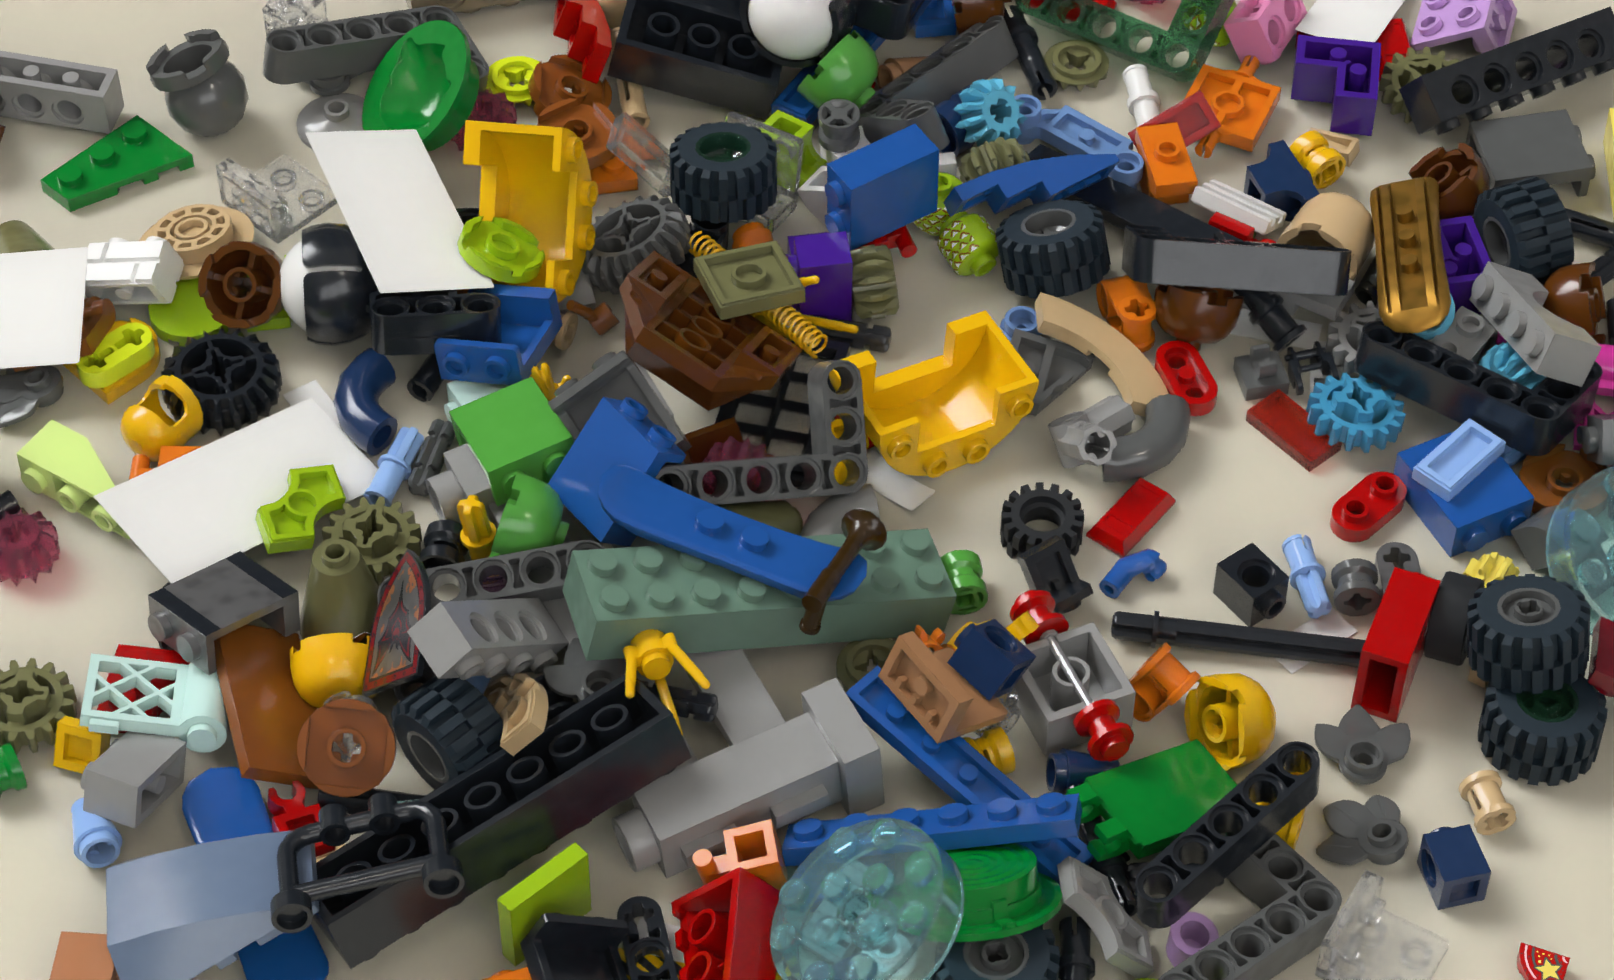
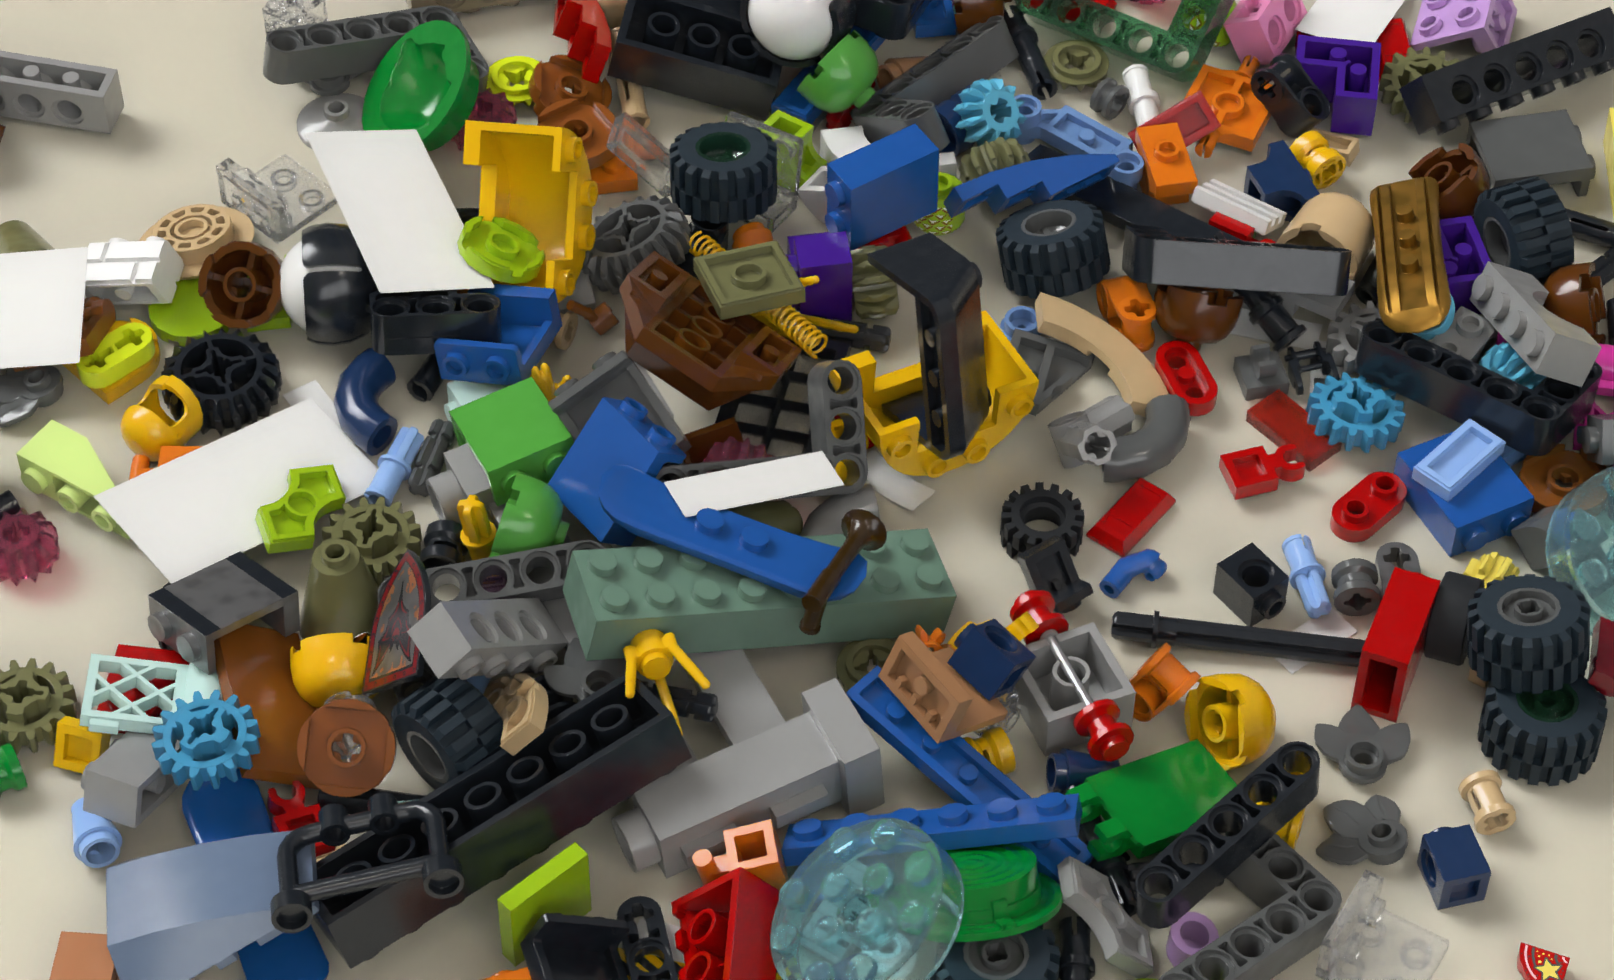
(118, 159): green wing -> none
(200, 84): dark grey tile -> none
(206, 740): none -> dark azure gear
(754, 483): none -> white sticker
(838, 125): dark grey wheel -> none
(949, 339): none -> black windscreen
(965, 574): bright green wheel -> none
(968, 244): lime head -> none
(1109, 98): none -> dark grey bush
(1255, 472): none -> red plate
(1293, 99): none -> black piece

